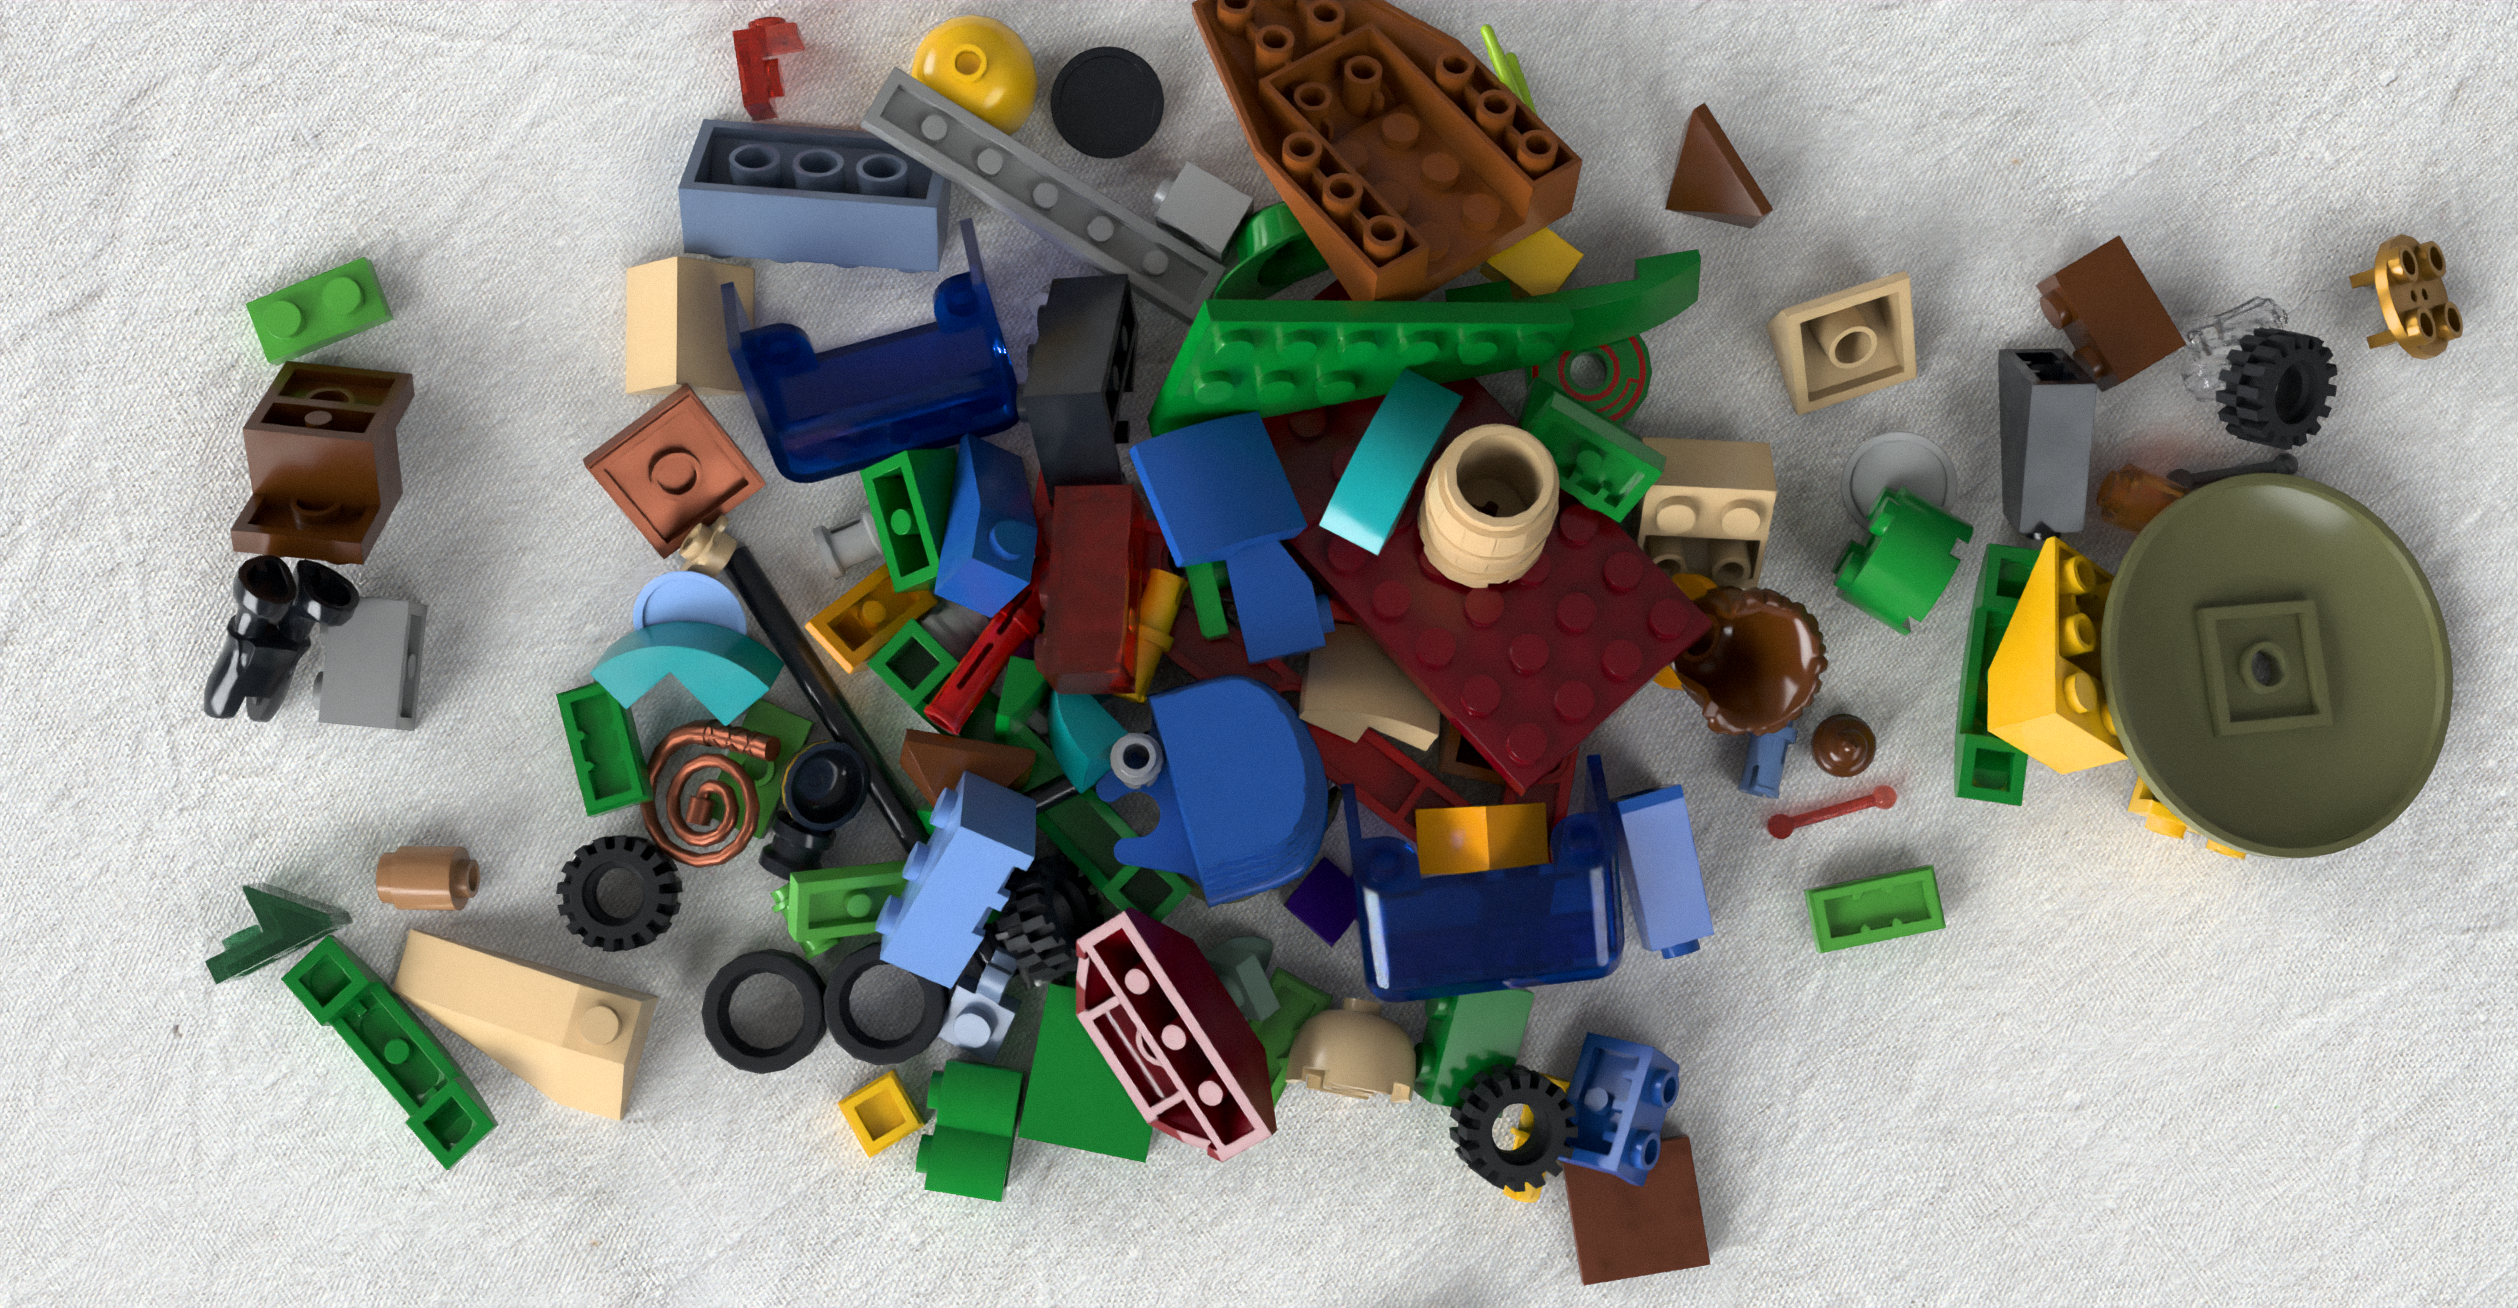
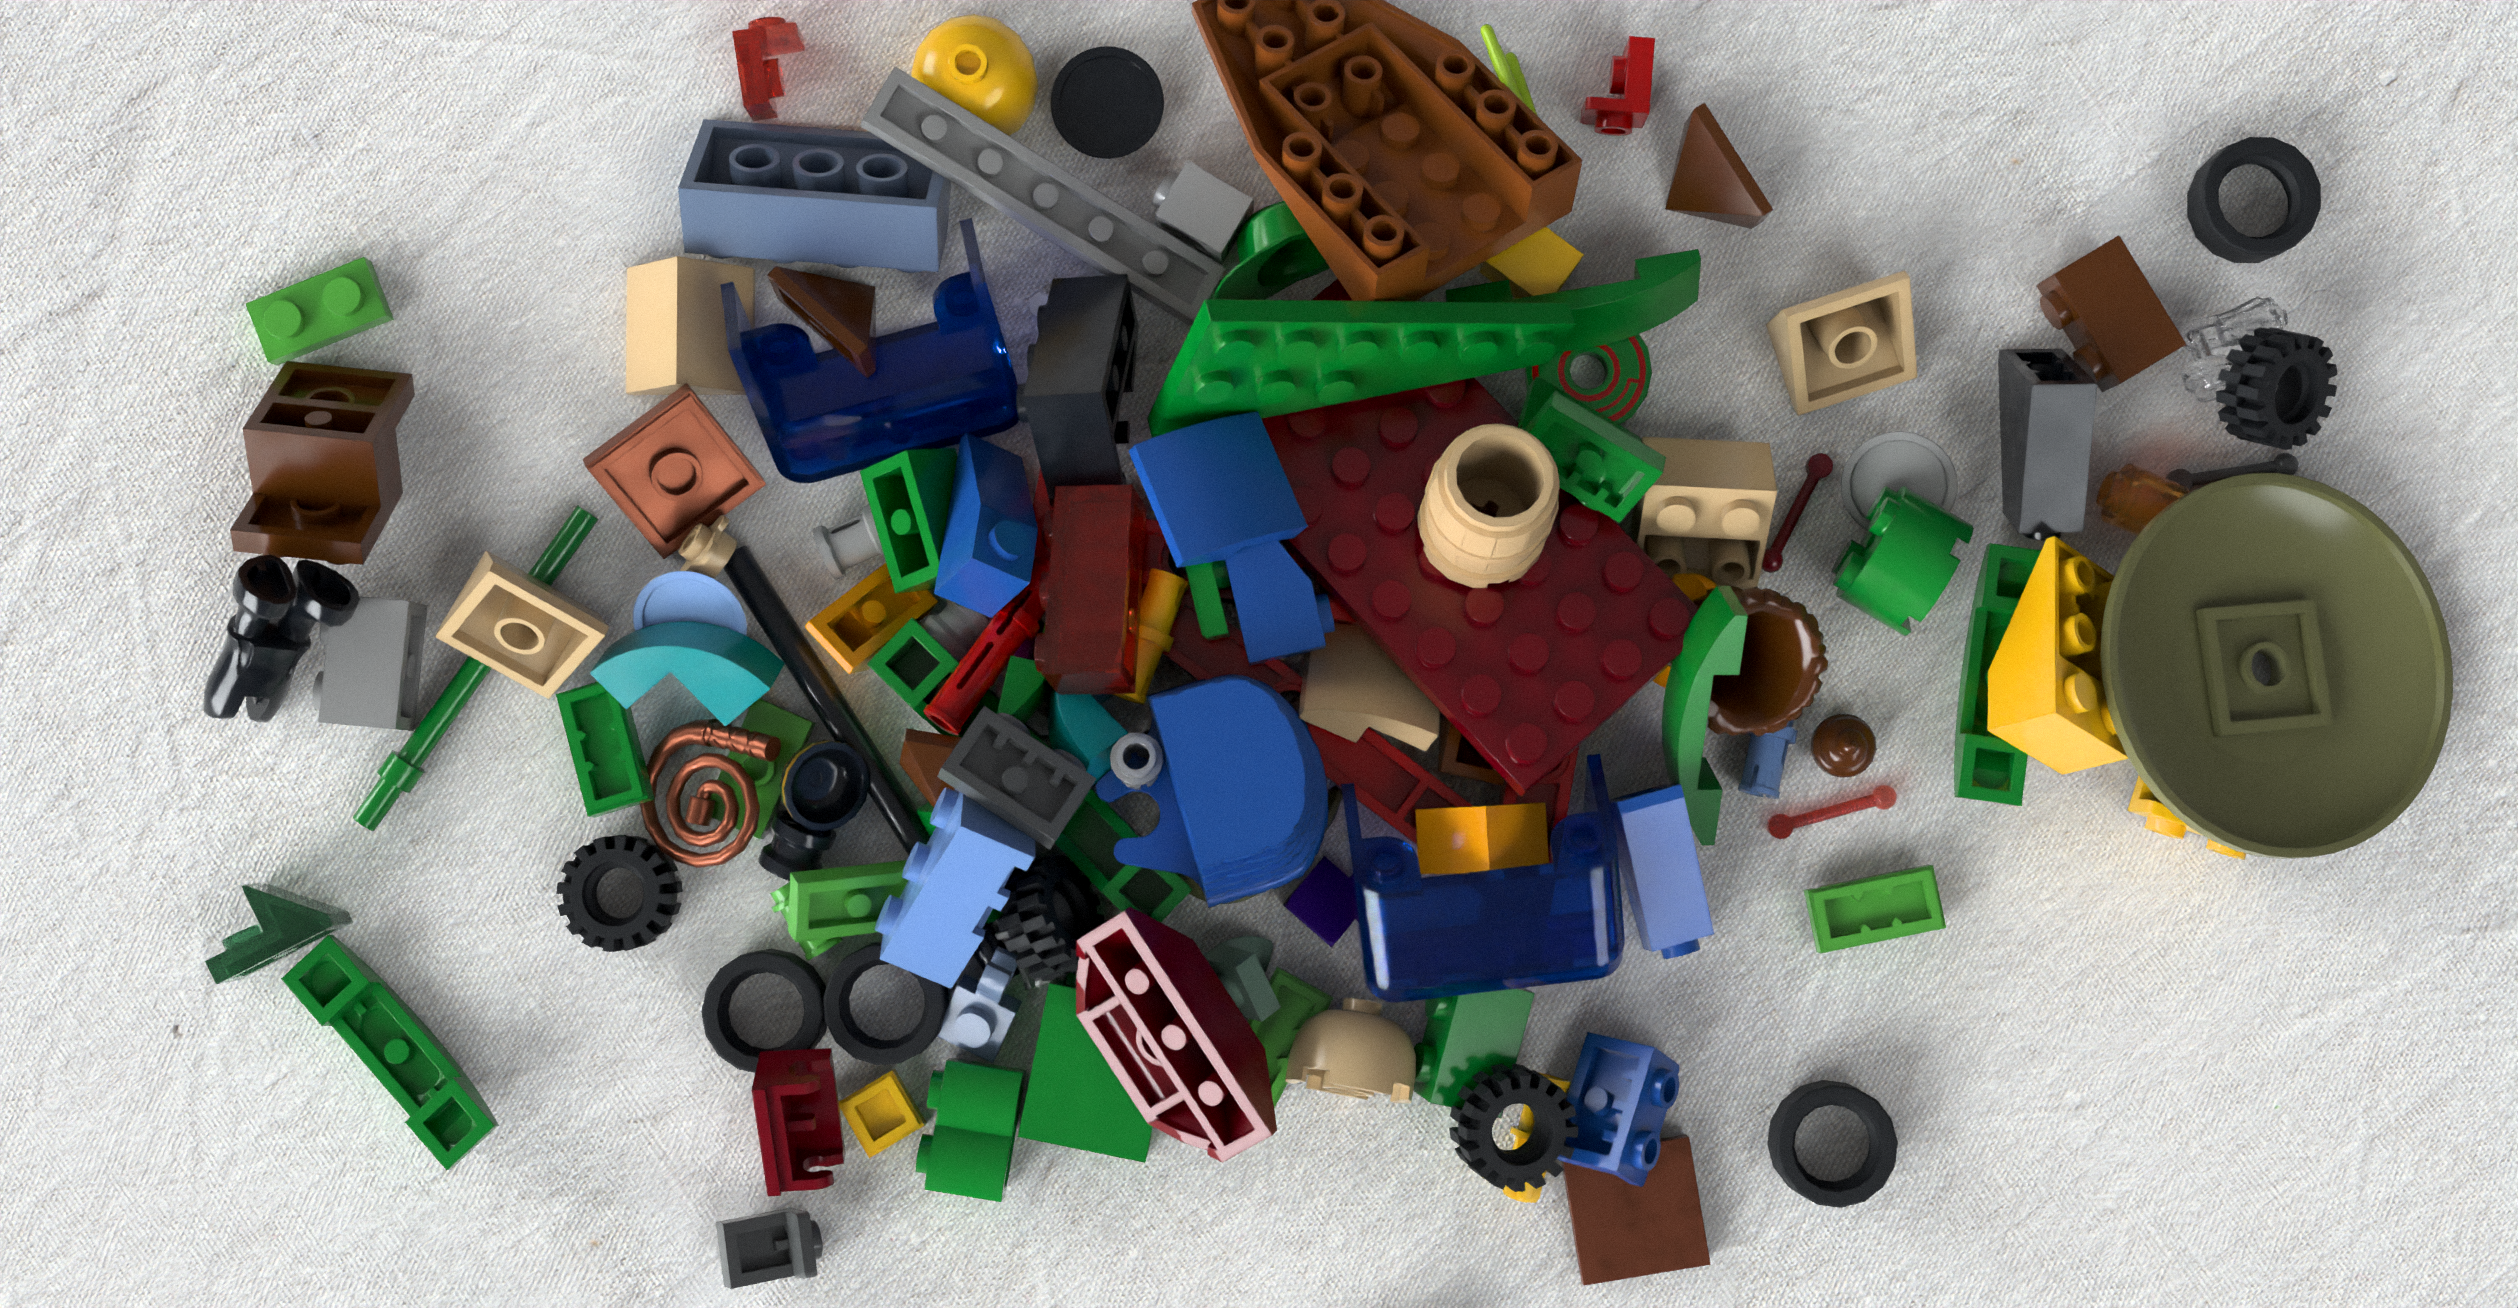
(403, 768): none -> green bar
(427, 878): medium nougat brick -> none
(521, 626): none -> tan slope
(544, 1024): tan wedge -> none
(768, 1247): none -> dark grey bracket
(797, 1119): none -> dark red hinge
(835, 310): none -> reddish brown slope
(1017, 776): none -> dark grey bracket
(1390, 461): teal brick -> none
(1631, 80): none -> red bracket
(1710, 648): none -> green slope
(1817, 468): none -> dark red hinge
(1875, 1168): none -> black tyre
(2287, 166): none -> black tyre
(2412, 297): pearl gold plate -> none

